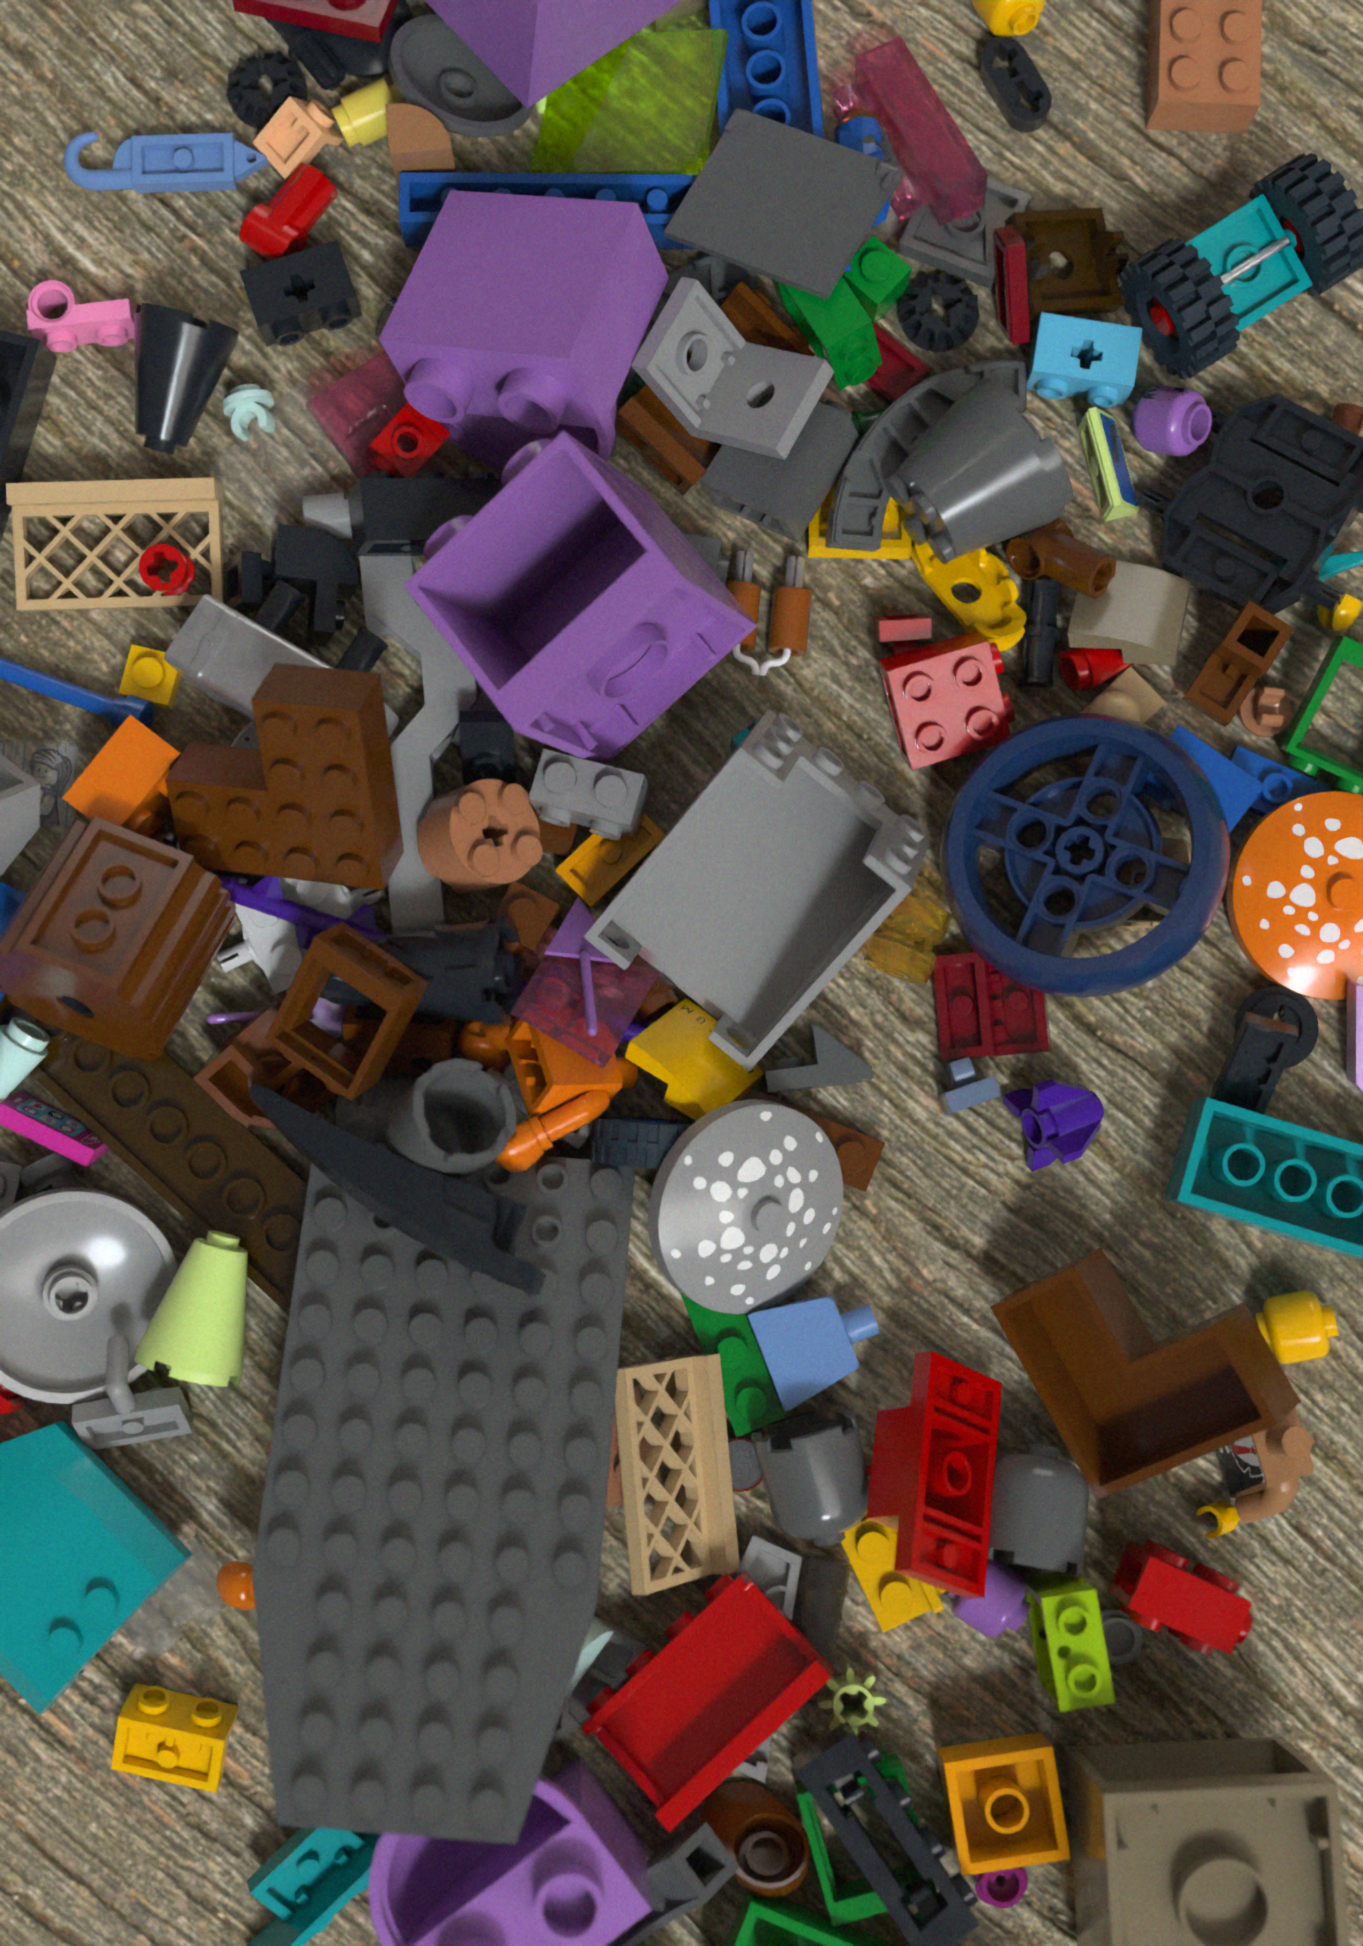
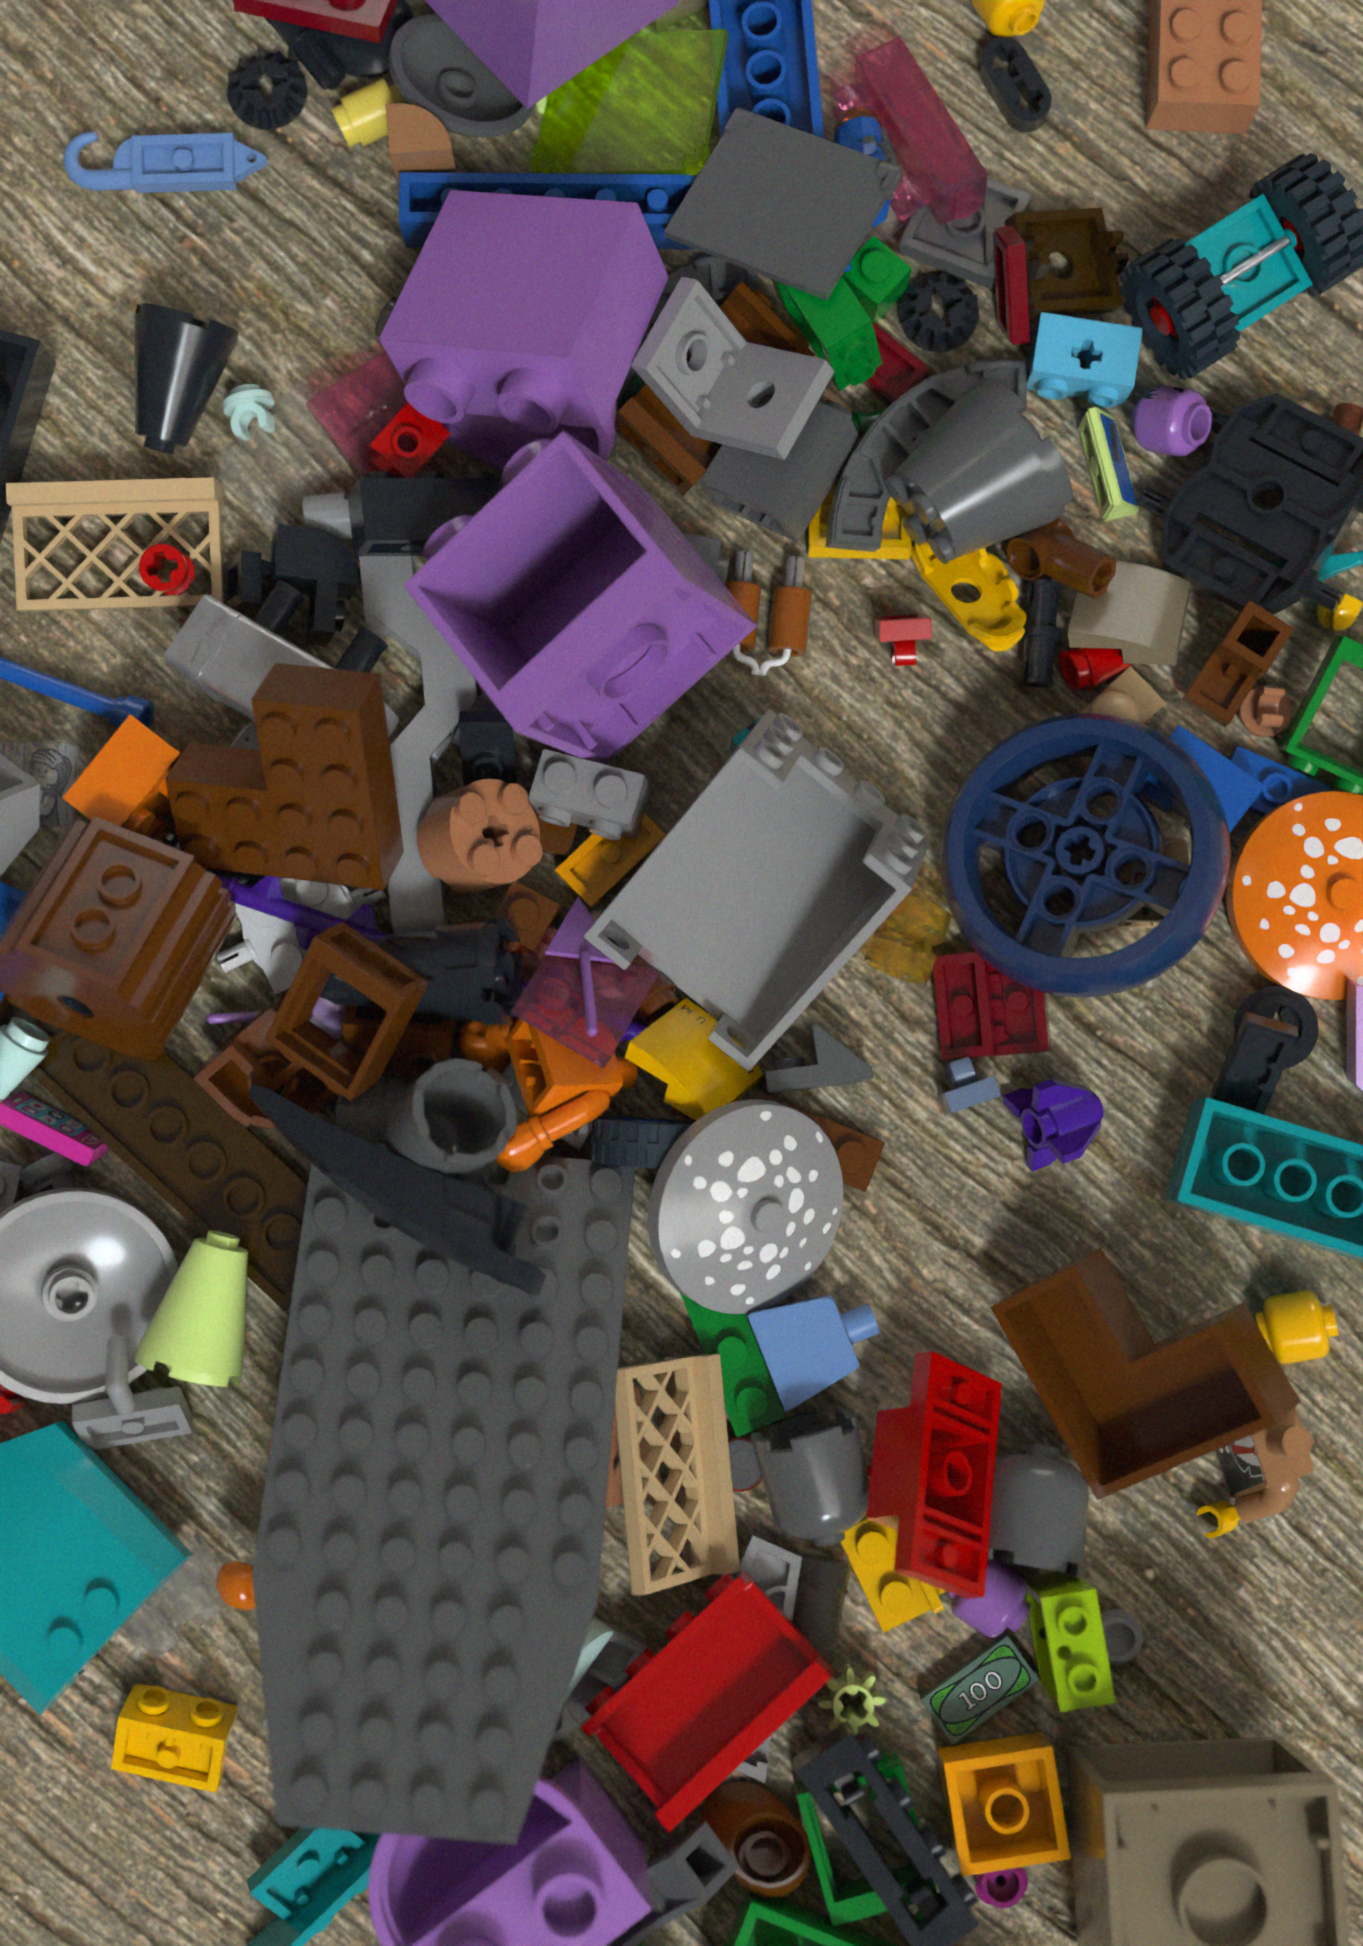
(97, 322): bright pink plate -> none
(150, 677): yellow plate -> none
(277, 284): black brick -> none
(283, 224): red piece -> none
(297, 134): light nougat bracket -> none
(946, 699): brick -> none
(979, 1688): none -> sand green tile
(1195, 1603): red brick -> none

